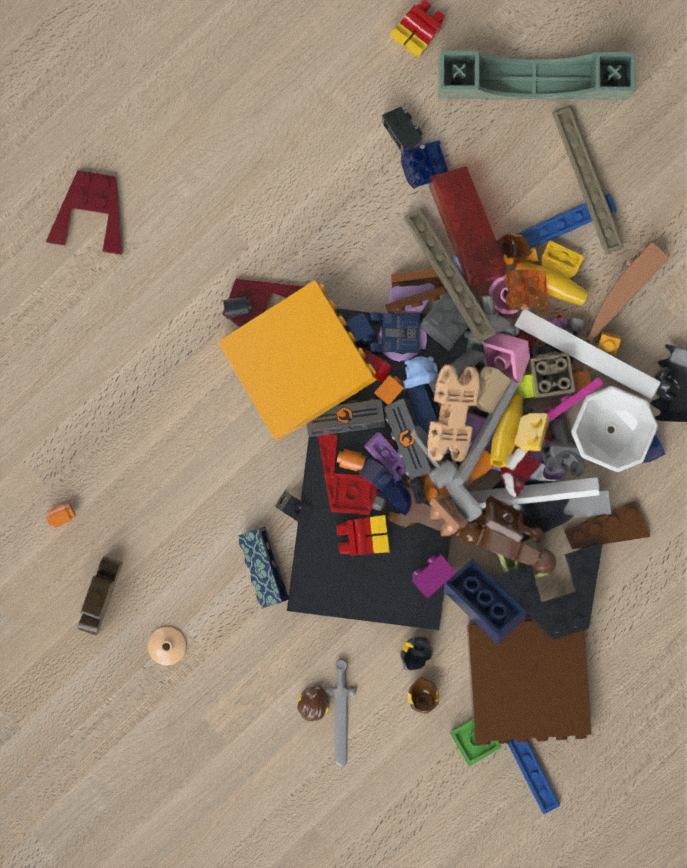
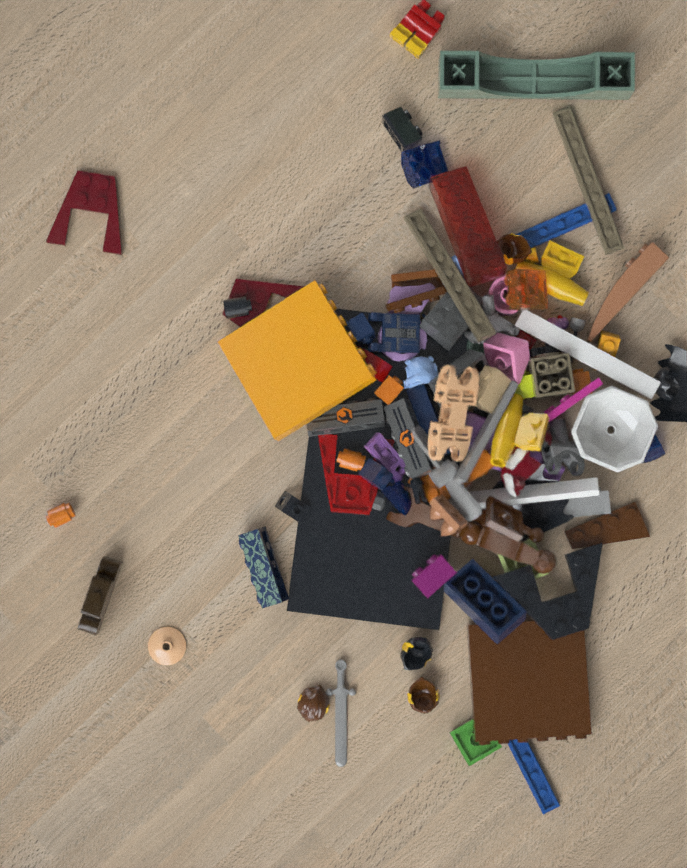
(358, 538): red hips -> none

